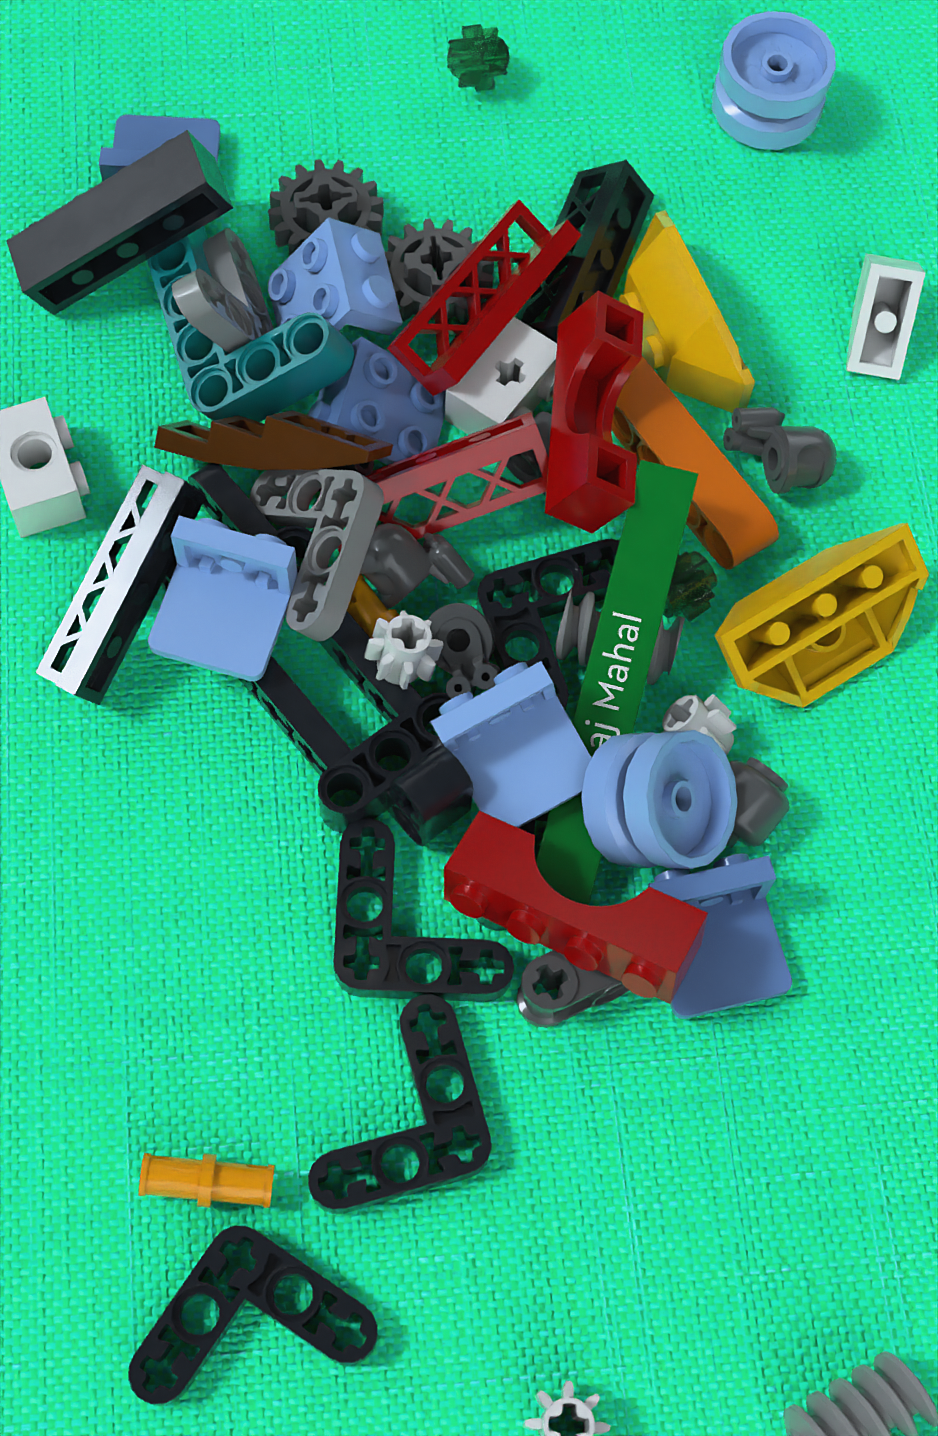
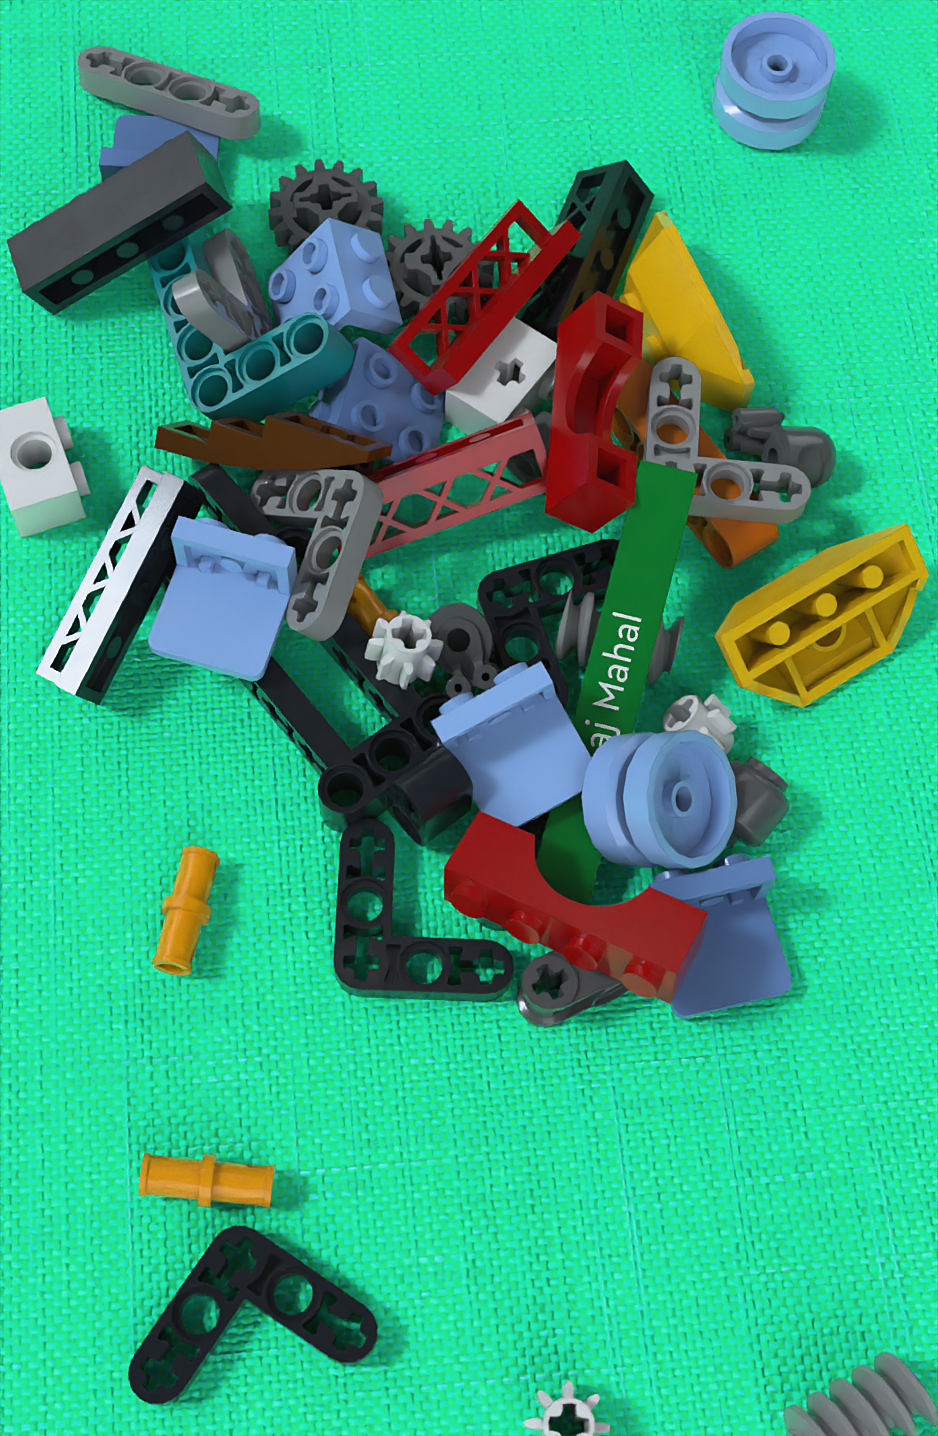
(186, 911): none -> light orange pin
(217, 106): none -> light grey beam
(400, 563): dark grey piece -> none
(439, 1119): black beam -> none
(478, 57): clear green gear -> none
(685, 455): none -> light grey beam
(690, 586): clear green gear -> none
(883, 315): slope -> none

